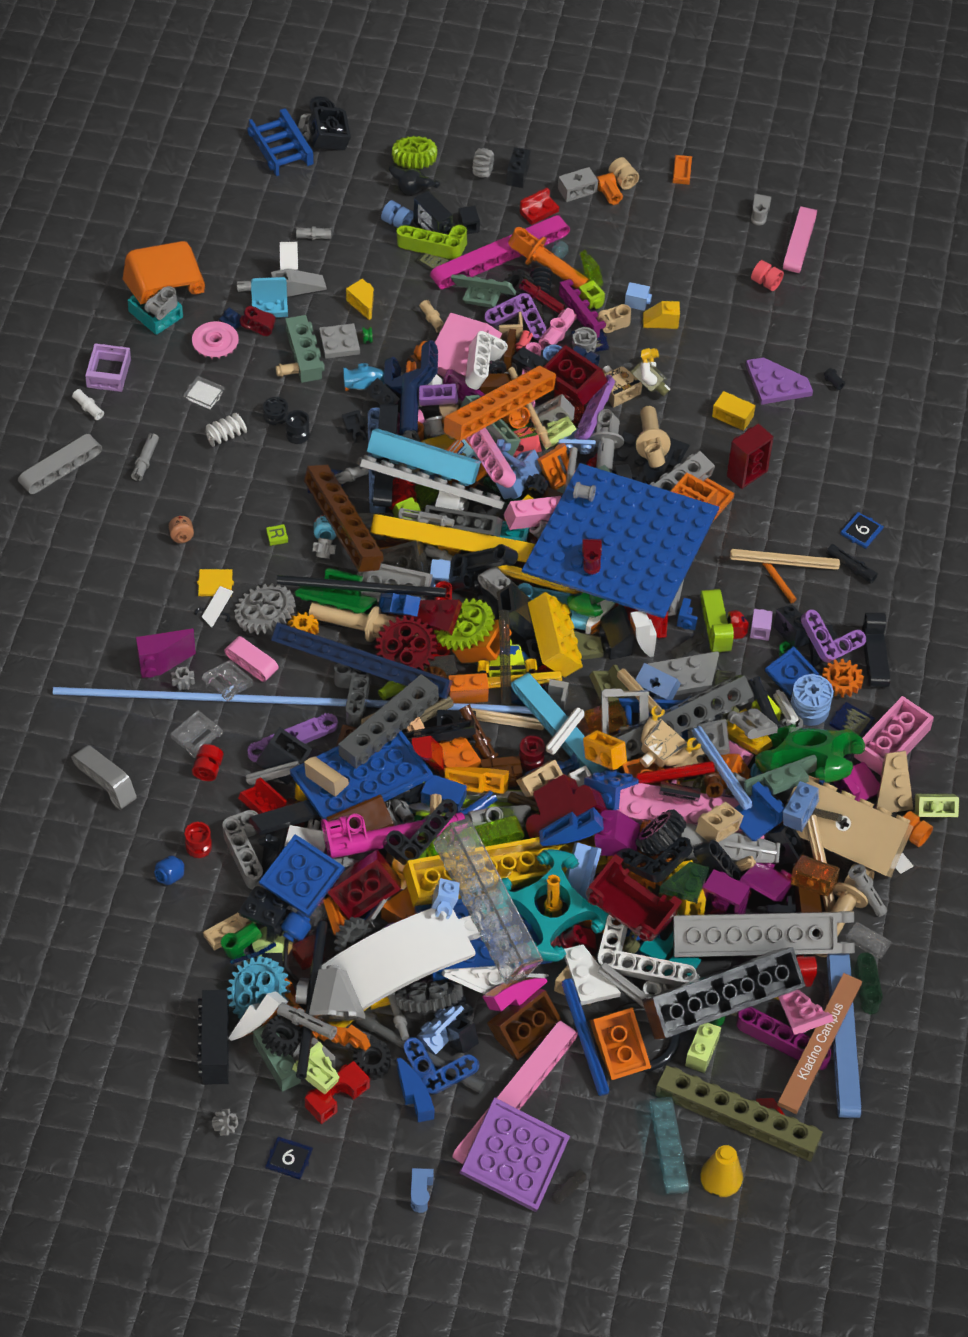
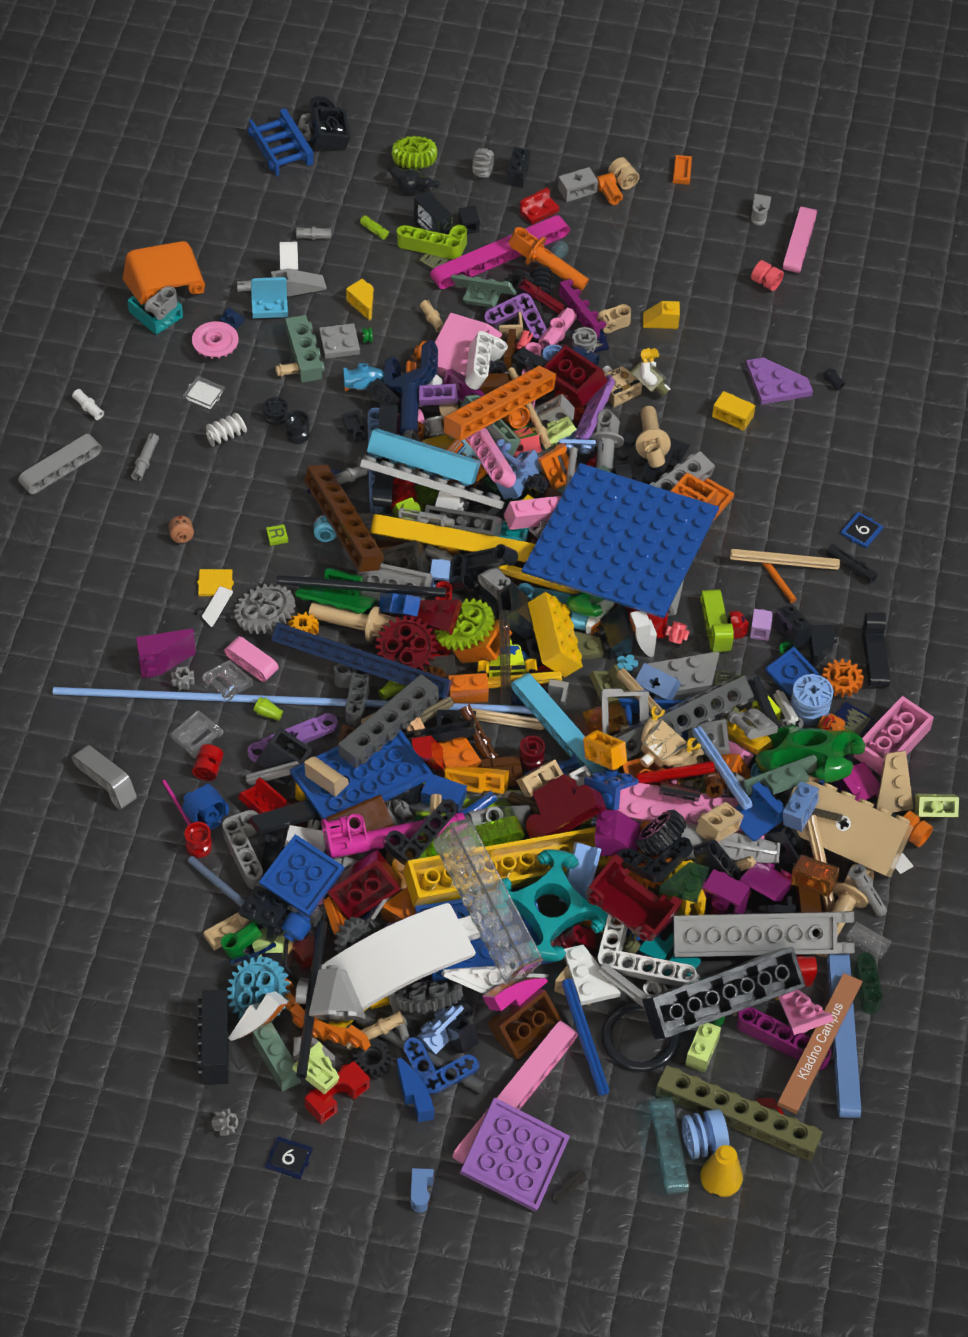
(103, 380): lavender window -> none
(169, 870): blue head -> none
(176, 801): none -> dark pink piece
(205, 806): none -> blue brick
(216, 881): none -> sand blue bar
(259, 321): dark red piece -> none
(267, 709): none -> lime cone
(275, 1042): black tyre -> none
(299, 1016): light grey pin -> none
(323, 548): light grey gear -> none
(374, 227): none -> lime axle
(381, 1027): none -> tan pin
(396, 214): medium blue wheel -> none
(445, 896): light blue brick -> none
(553, 903): light orange pin -> none
(564, 731): white axle -> none
(572, 828): blue slope -> none
(584, 491): light grey bush -> none
(591, 268): clear neon green plate -> none
(591, 555): dark red piece -> none
(595, 296): lime brick -> none
(620, 1043): orange slope -> none
(627, 663): none -> medium azure plant
(637, 296): light blue brick -> none
(677, 632): none -> coral gear
(685, 618): blue bracket -> none
(705, 1133): none -> light blue wheel
(749, 455): dark red brick -> none
(831, 722): none -> orange head
(832, 646): medium lavender beam -> none

